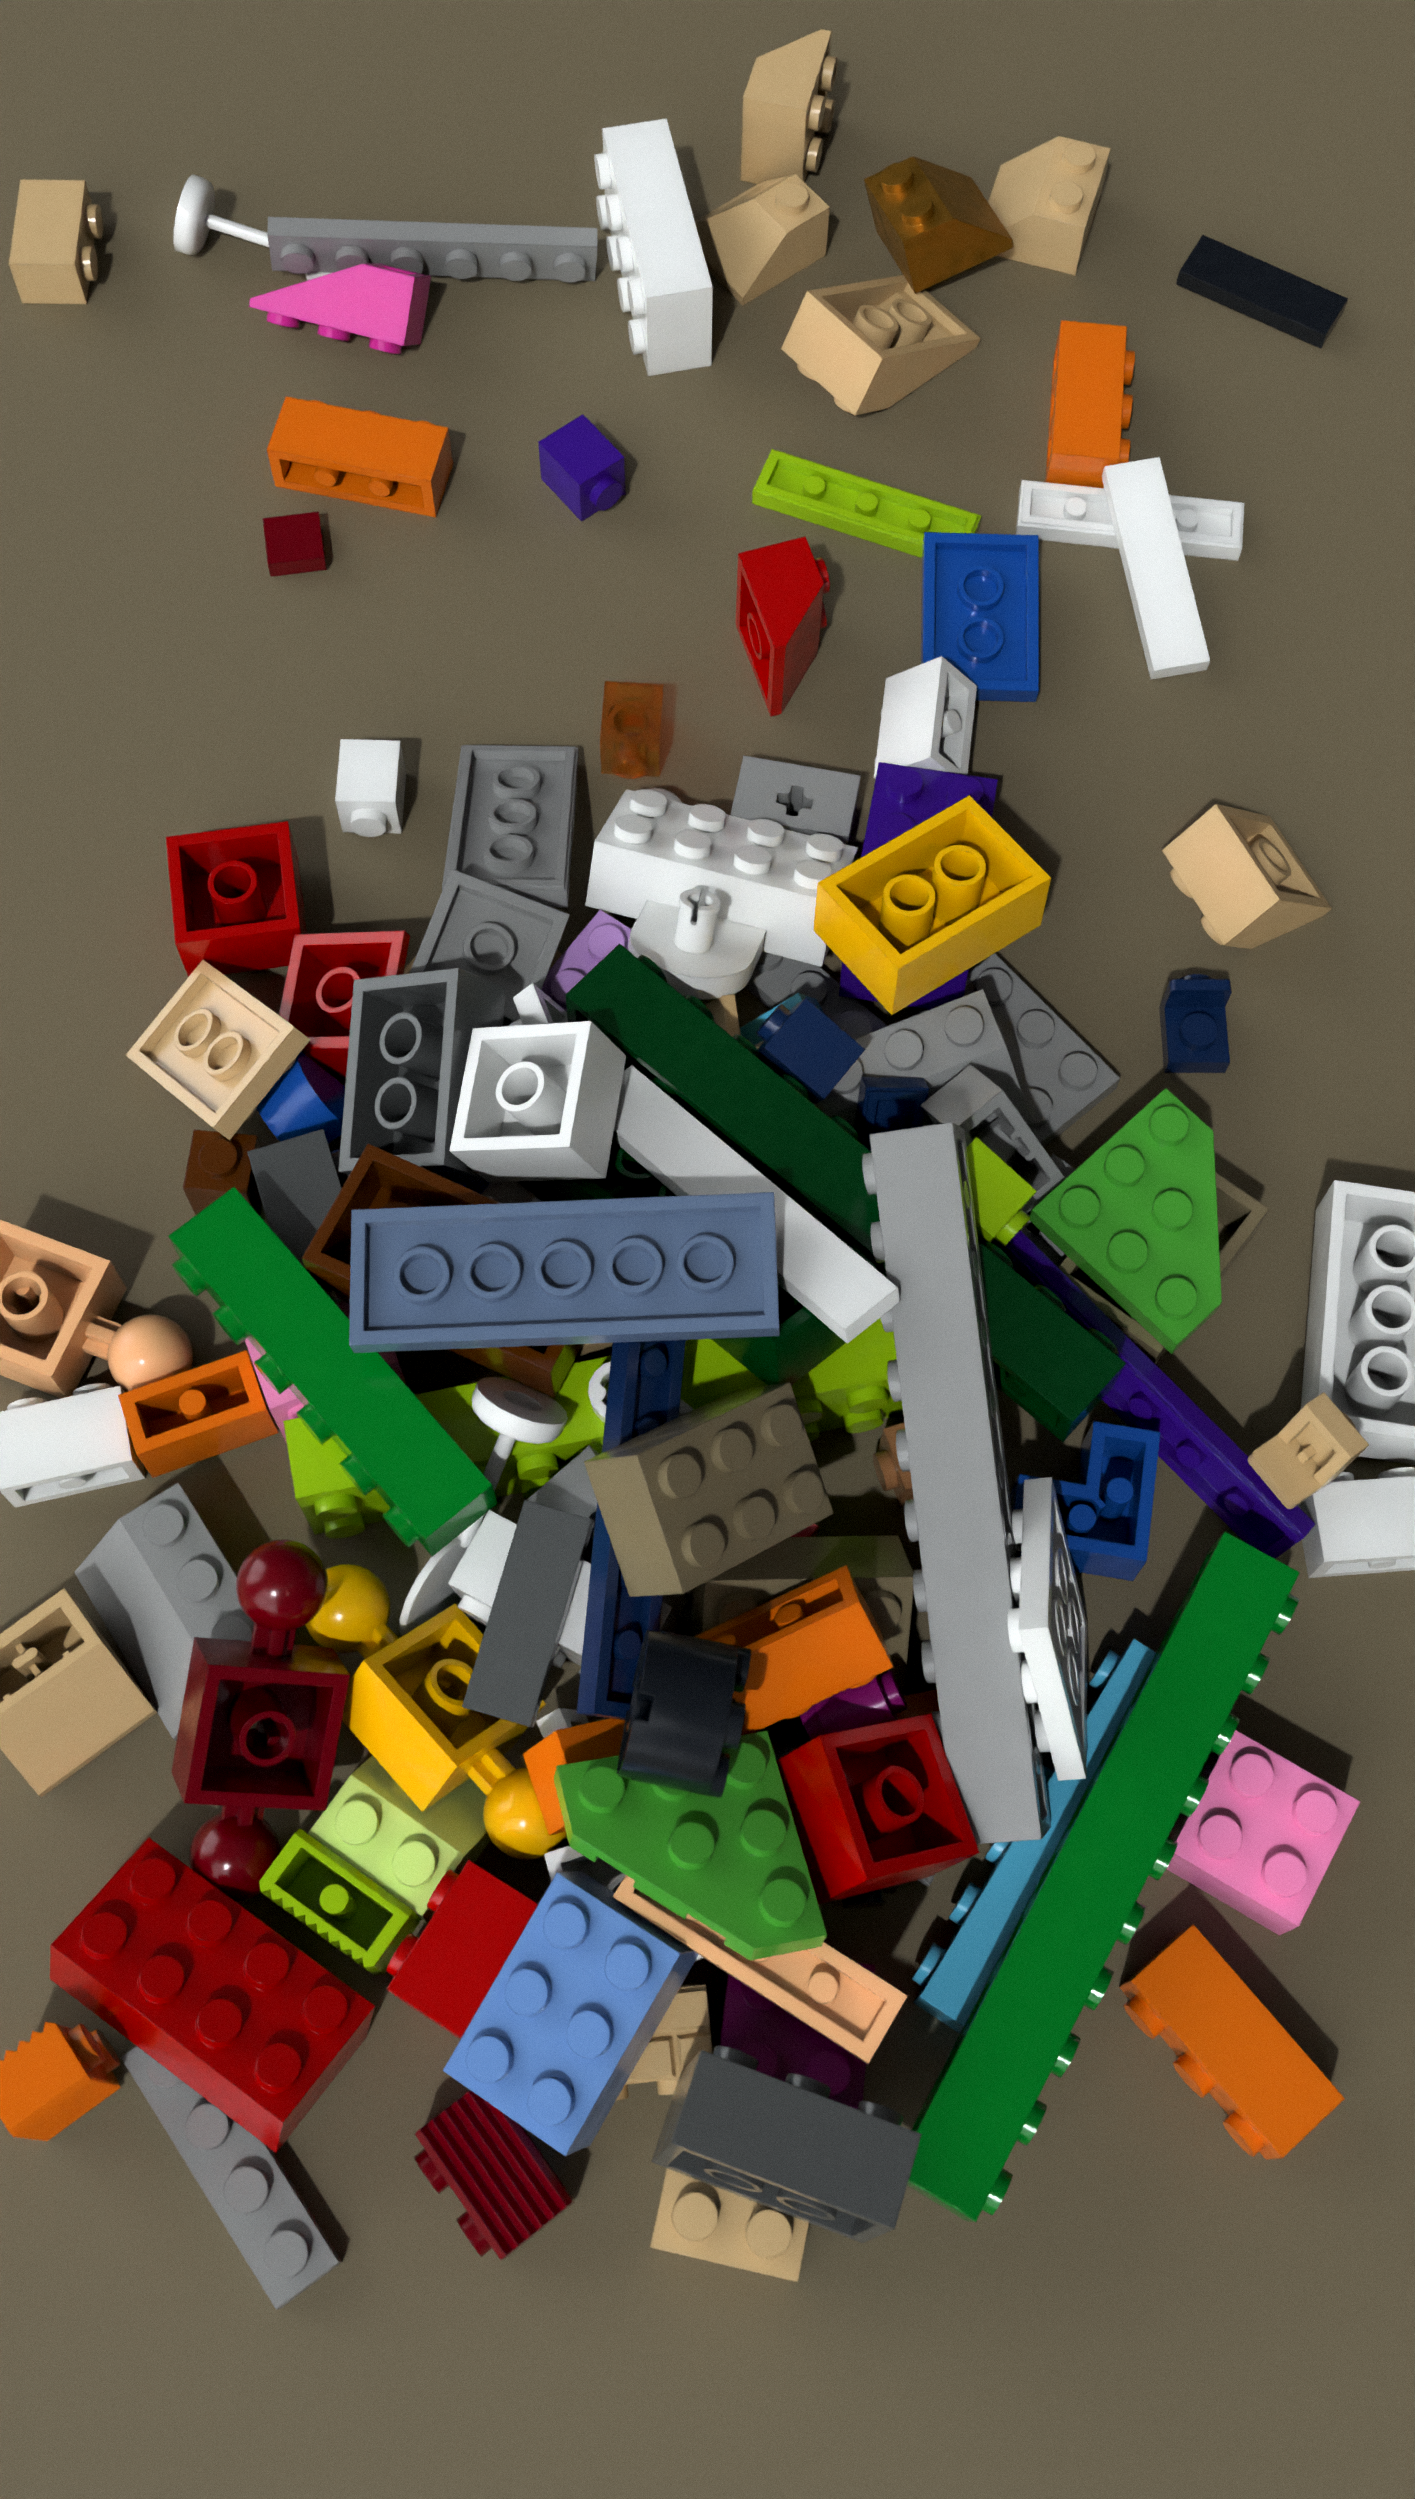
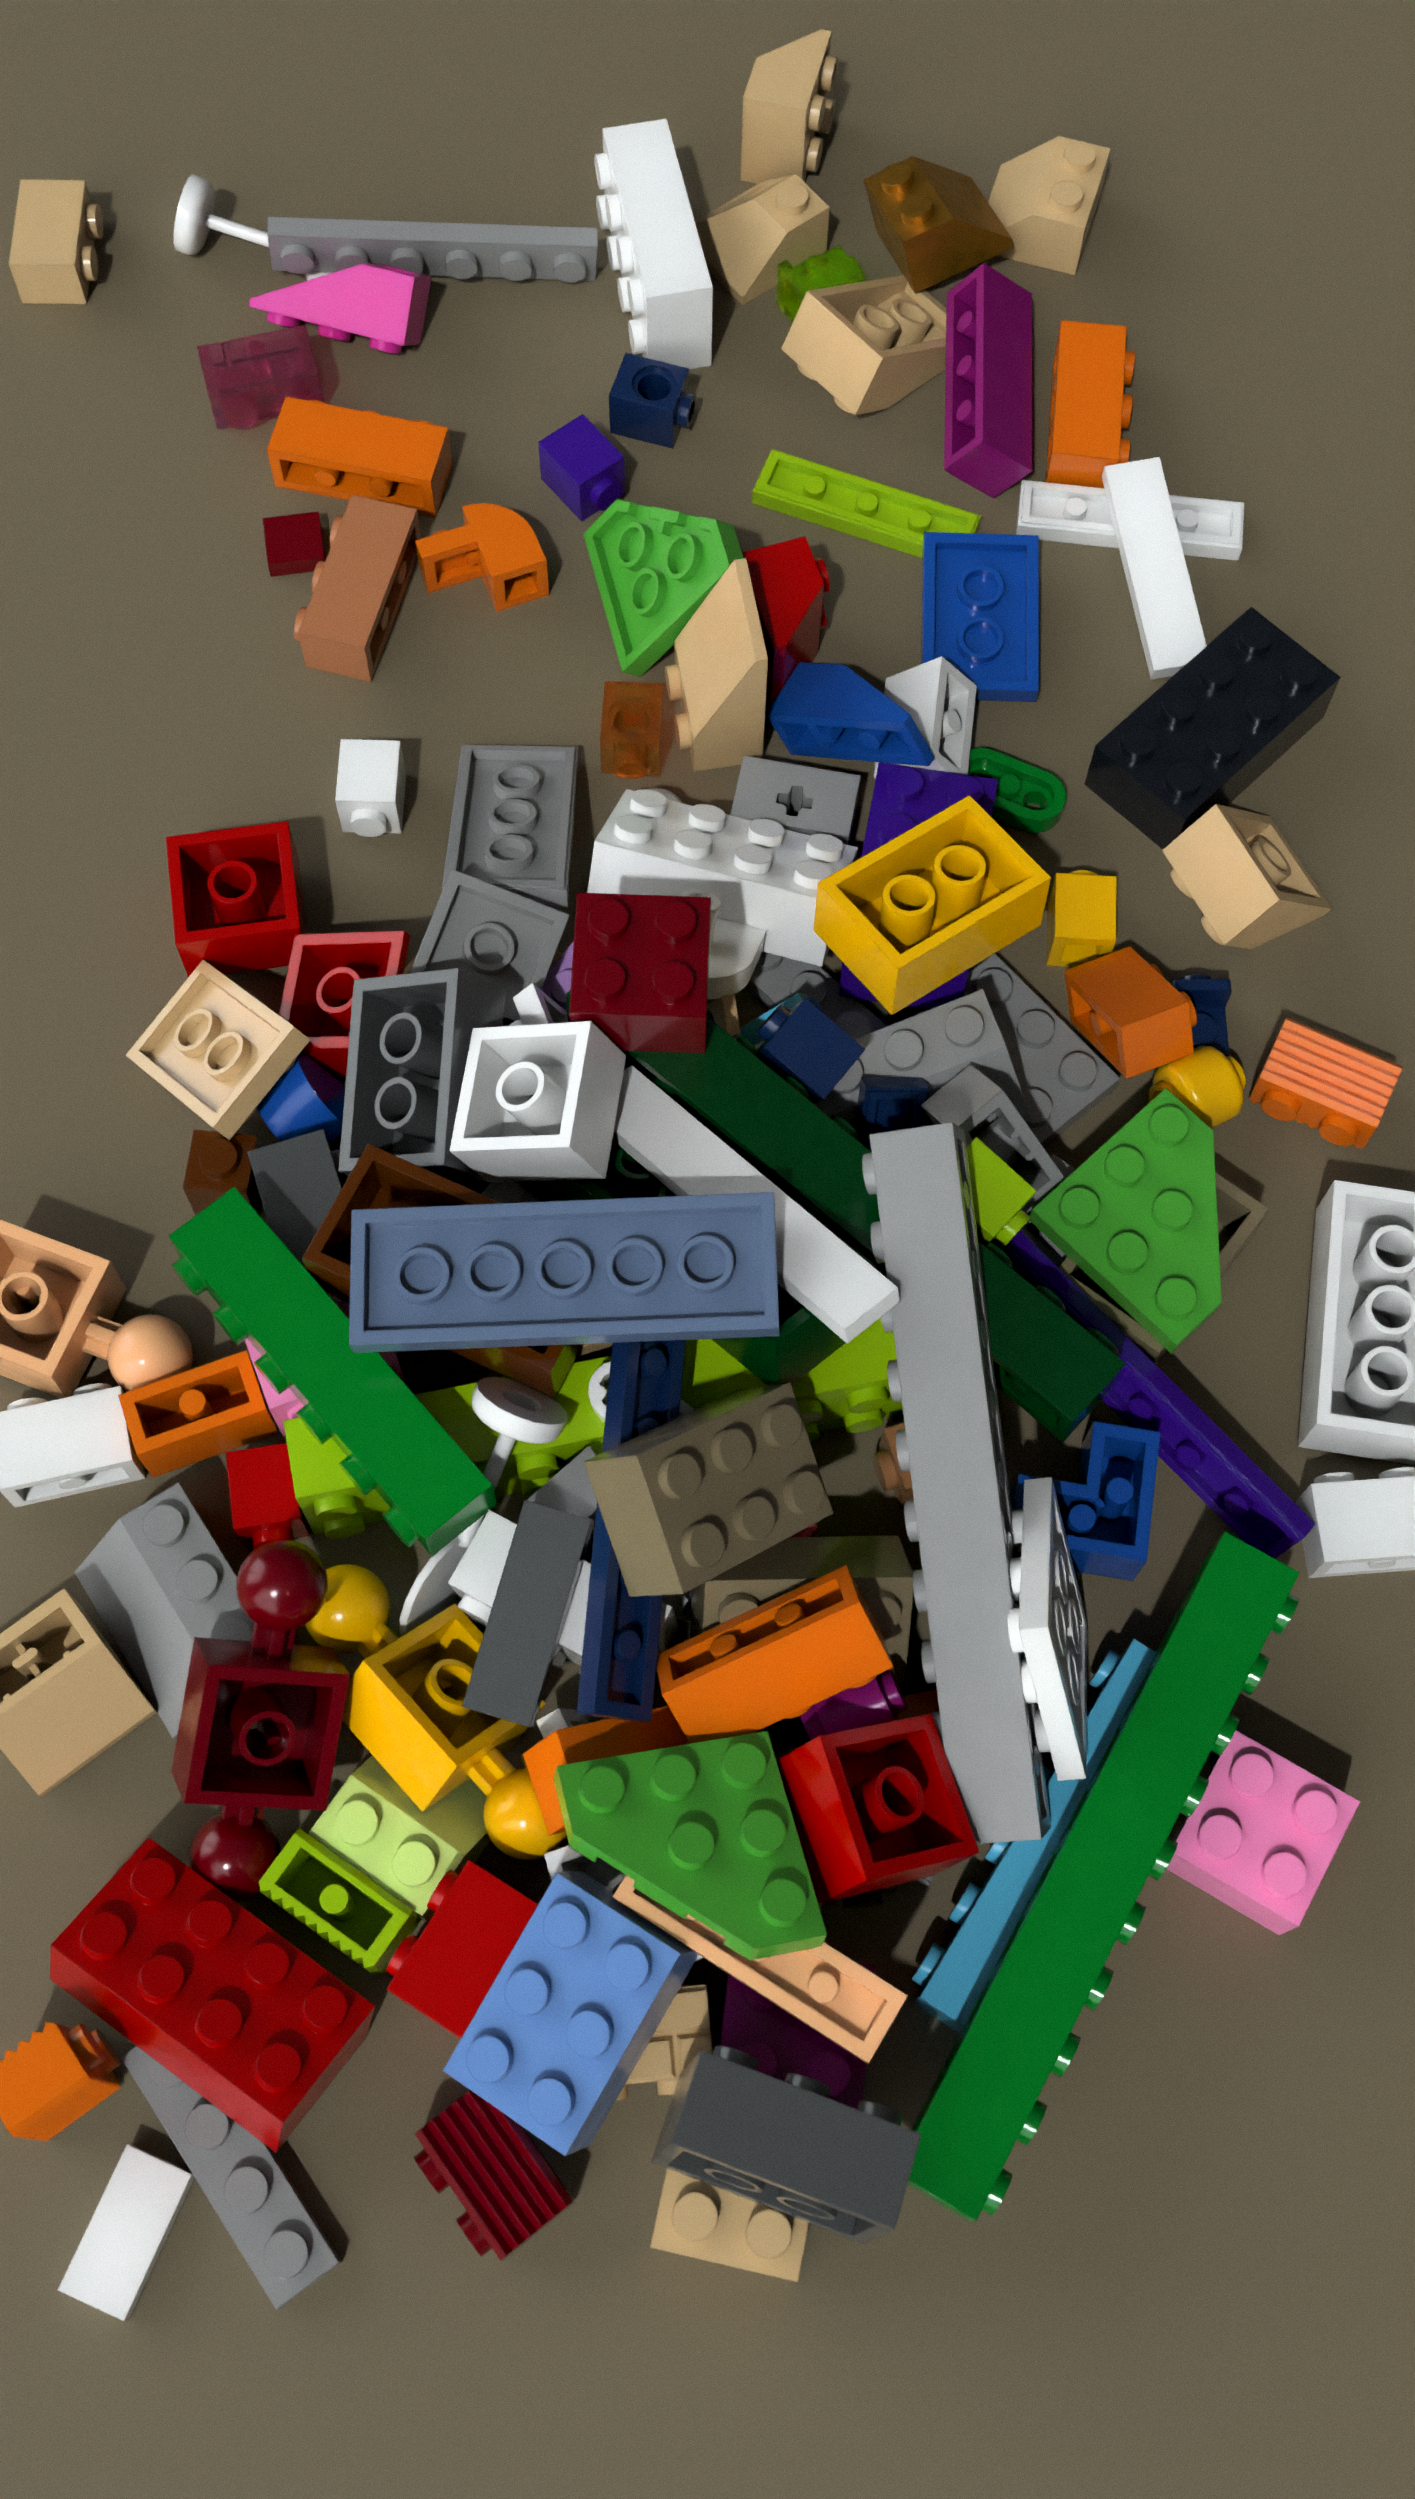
(127, 2232): none -> white tile
(256, 373): none -> clear pink brick
(264, 1496): none -> red brick
(358, 588): none -> nougat brick
(490, 546): none -> orange brick
(642, 969): none -> dark red brick
(650, 401): none -> dark blue brick
(655, 574): none -> bright green plate
(684, 1713): black brick -> none
(721, 675): none -> tan slope
(815, 272): none -> clear neon green brick
(842, 716): none -> blue slope
(988, 381): none -> magenta brick
(1017, 787): none -> green plate
(1080, 918): none -> yellow brick
(1130, 1012): none -> orange brick
(1204, 1083): none -> yellow head
(1211, 728): none -> black brick
(1229, 2045): orange brick -> none
(1261, 291): black tile -> none
(1308, 1452): tan bracket -> none
(1325, 1084): none -> orange brick

